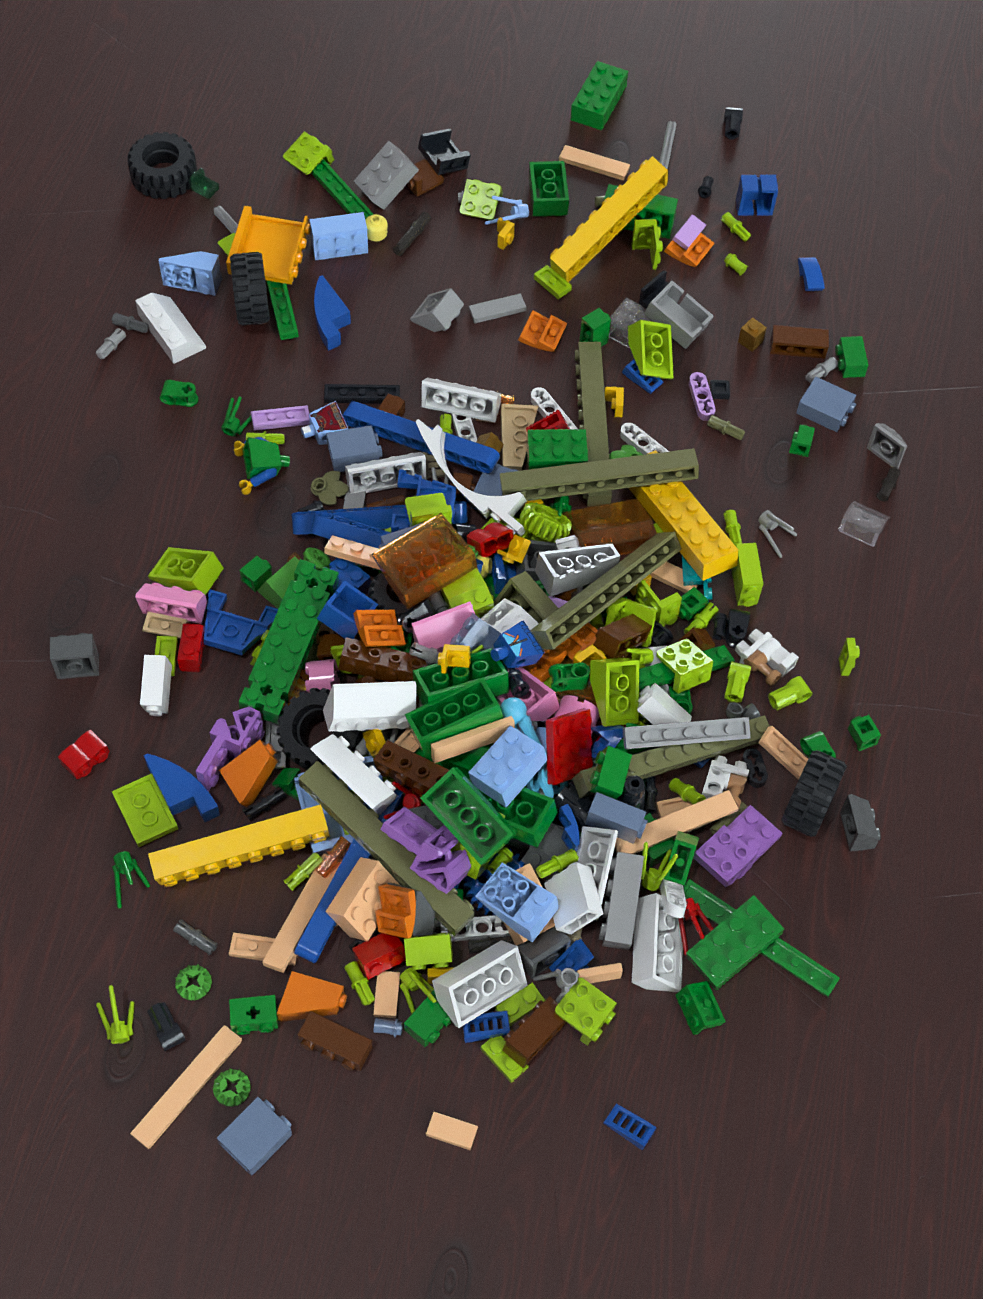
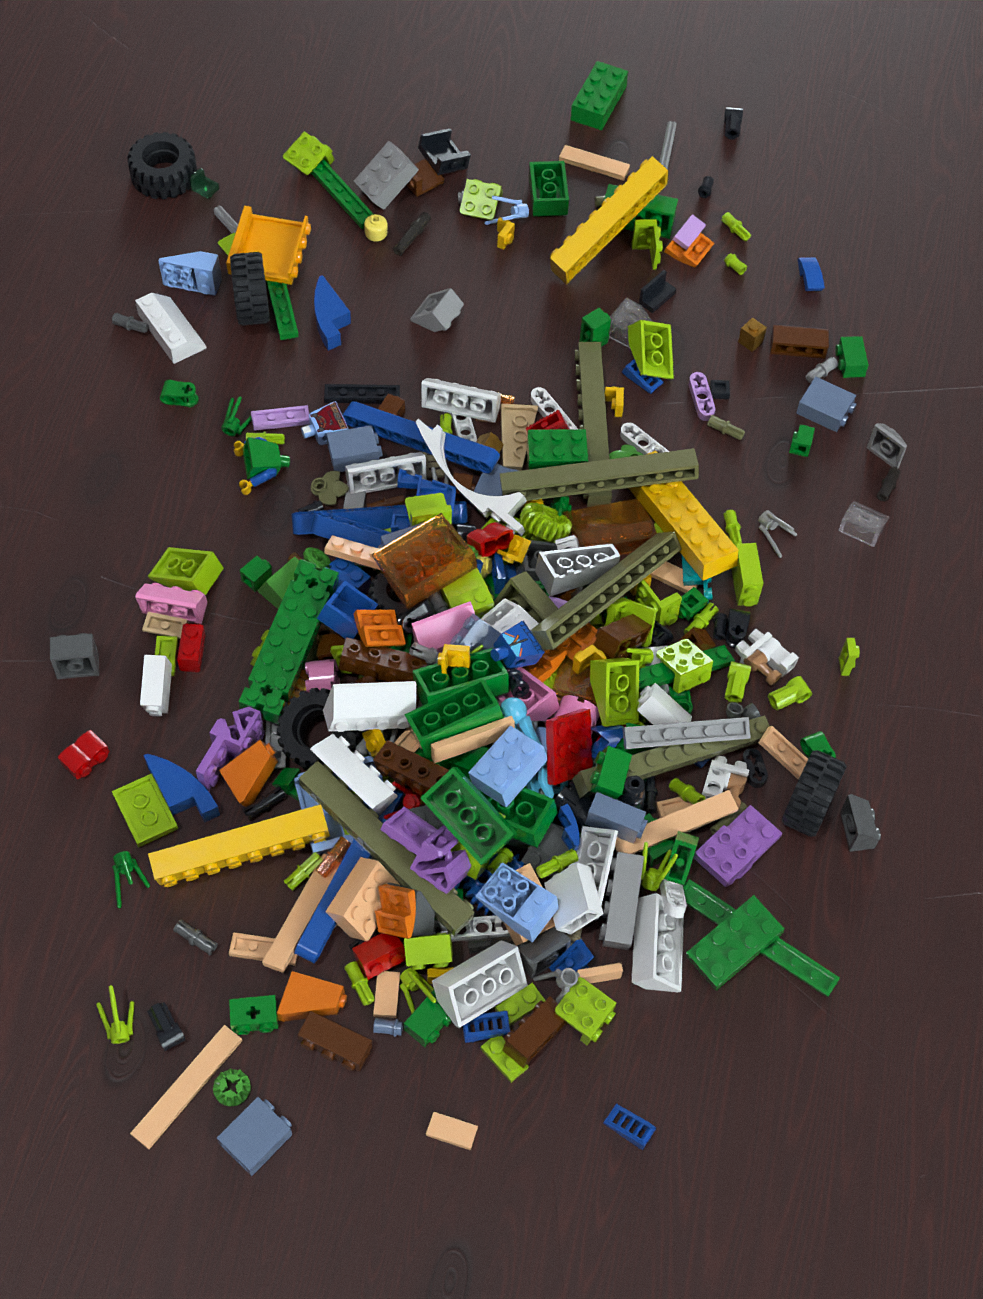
(110, 344): light grey axle -> none
(193, 992): bright green gear -> none
(233, 631): blue wing -> none
(339, 236): light blue brick -> none
(497, 308): light grey tile -> none
(542, 331): orange slope -> none
(552, 282): lime plate -> none
(571, 676): green piece -> none
(685, 319): light grey piece -> none
(691, 913): red plant -> none
(699, 1007): green bracket -> none
(761, 189): blue piece -> none
(866, 726): green brick -> none

